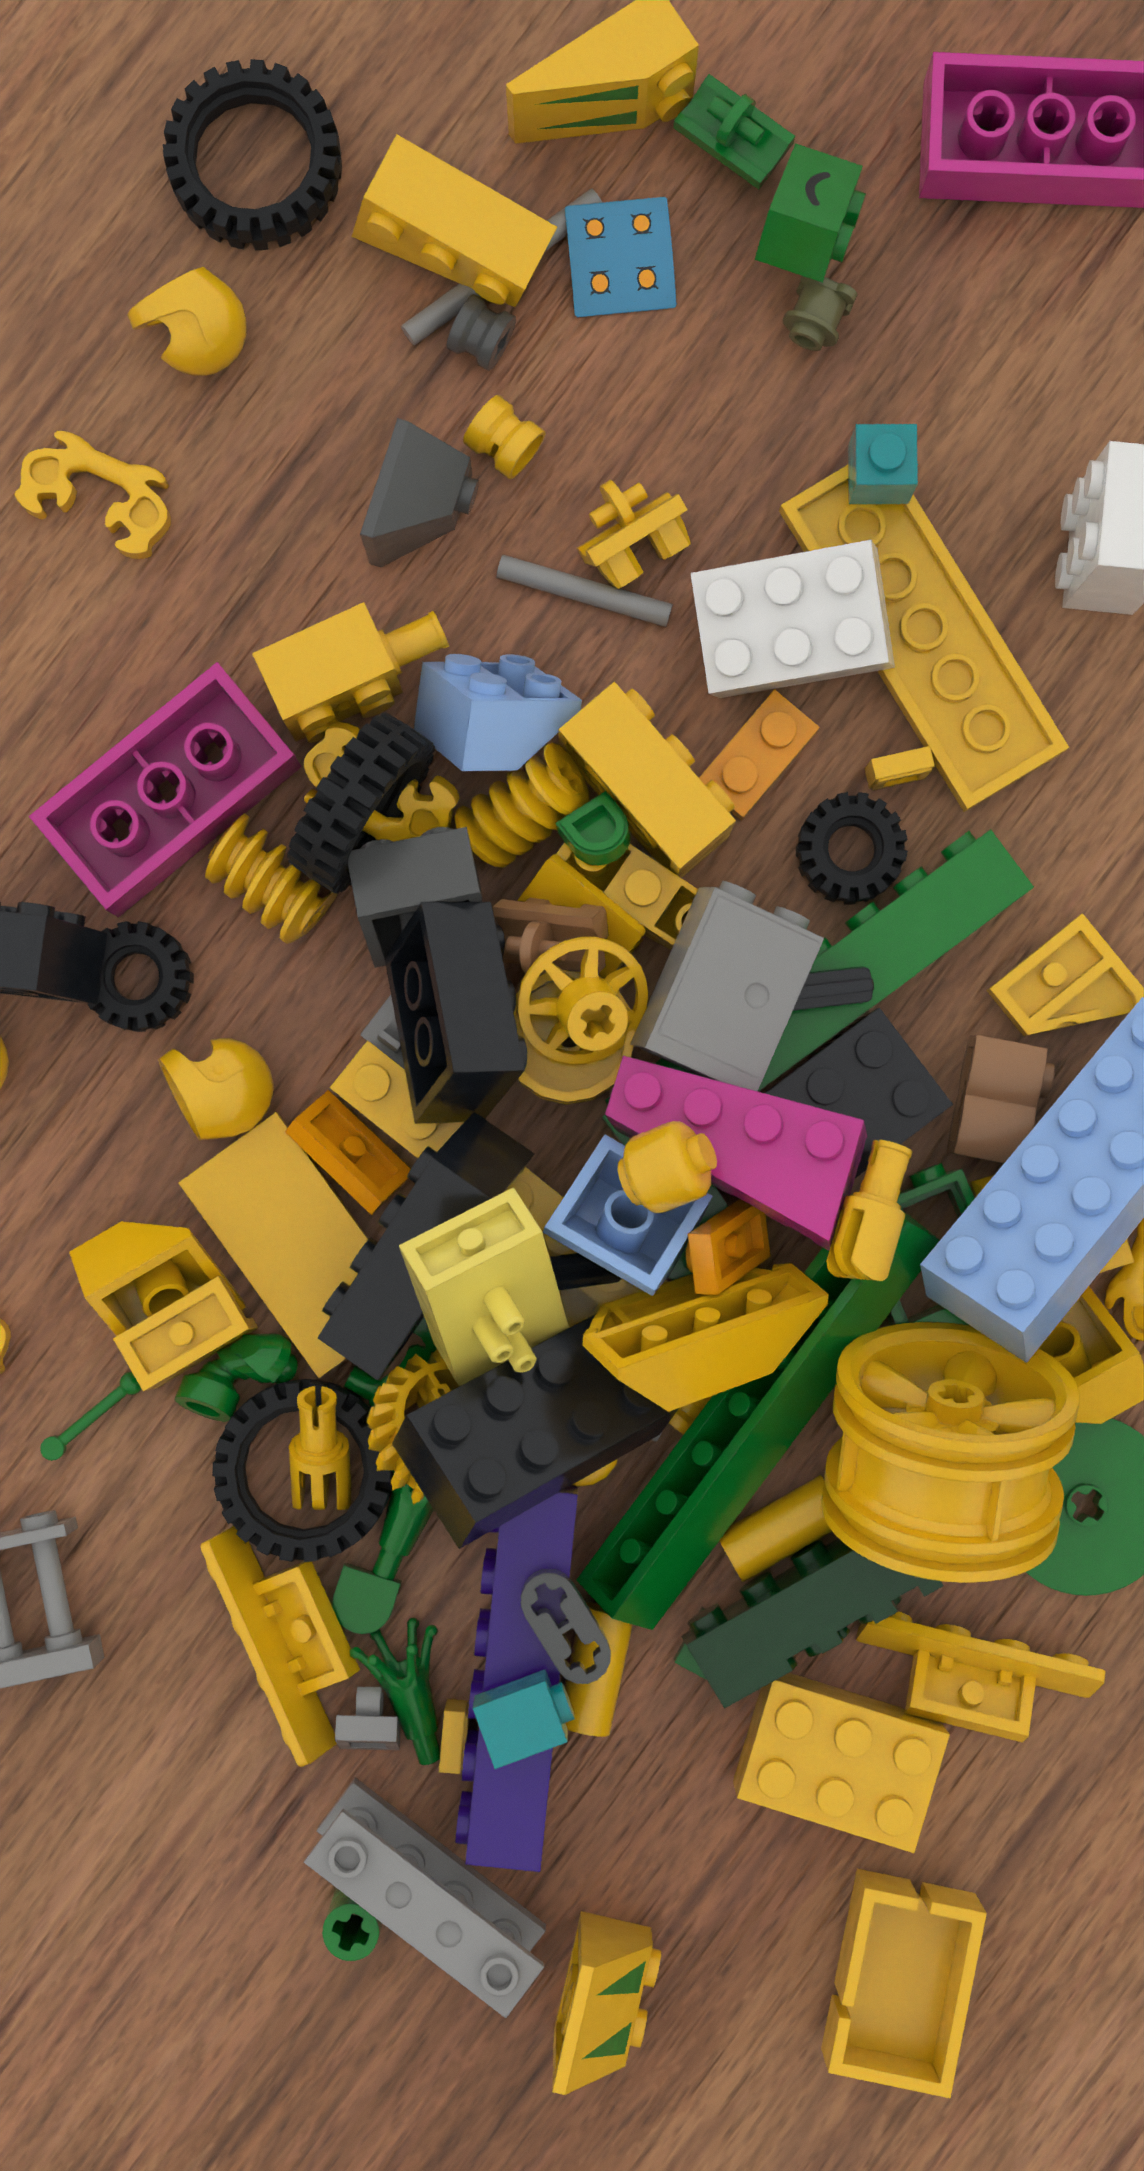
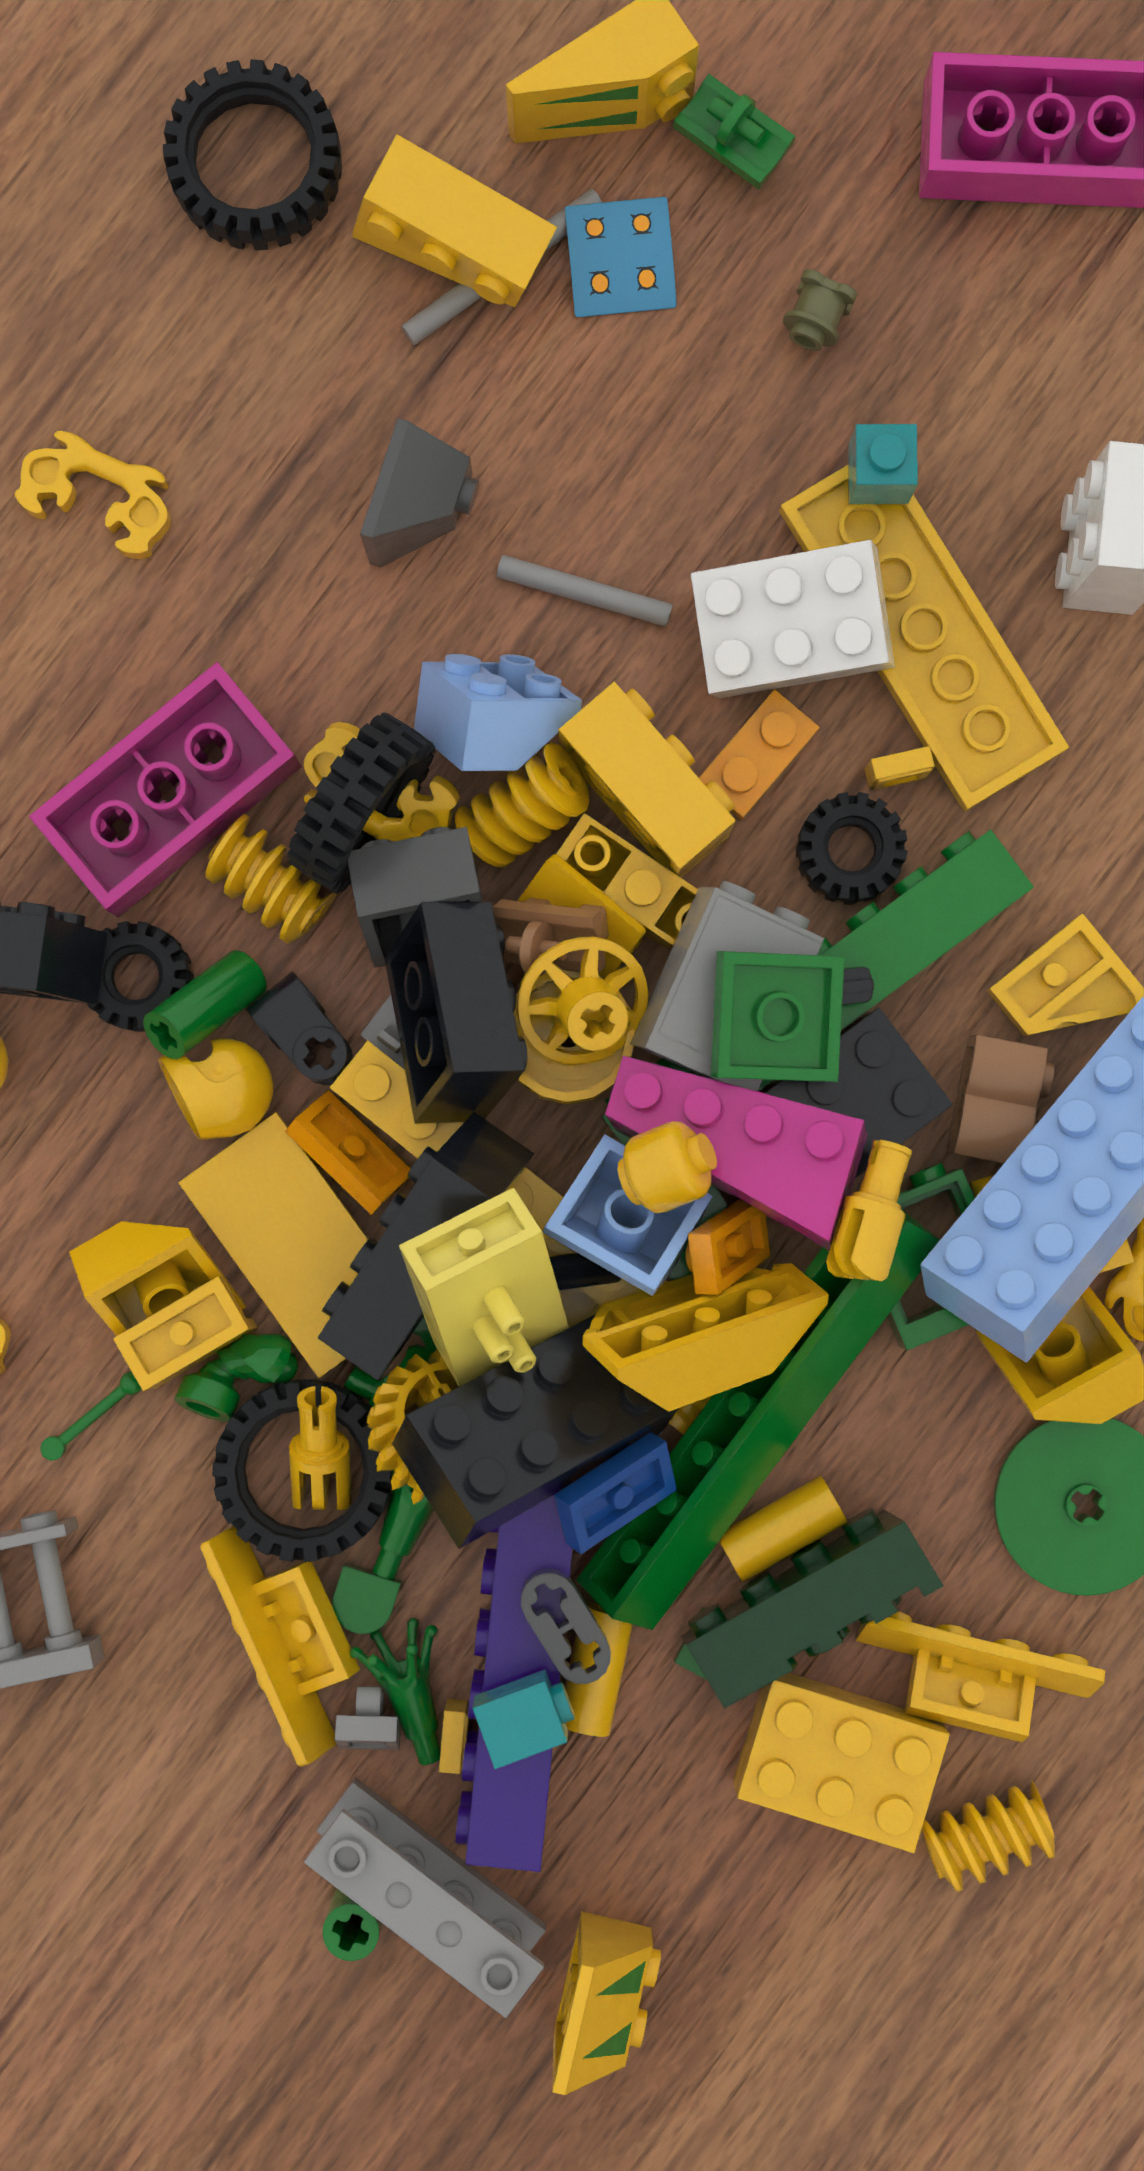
(202, 318): yellow helmet -> none
(204, 1004): none -> green piece
(297, 1024): none -> black piece
(342, 668): yellow brick -> none
(481, 332): dark grey wheel -> none
(504, 437): yellow wheel -> none
(596, 831): green tile -> none
(615, 1492): none -> blue plate
(657, 520): yellow hips -> none
(777, 1016): none -> green plate
(811, 214): green brick -> none
(903, 1983): yellow piece -> none
(948, 1452): yellow wheel -> none
(989, 1837): none -> yellow piece

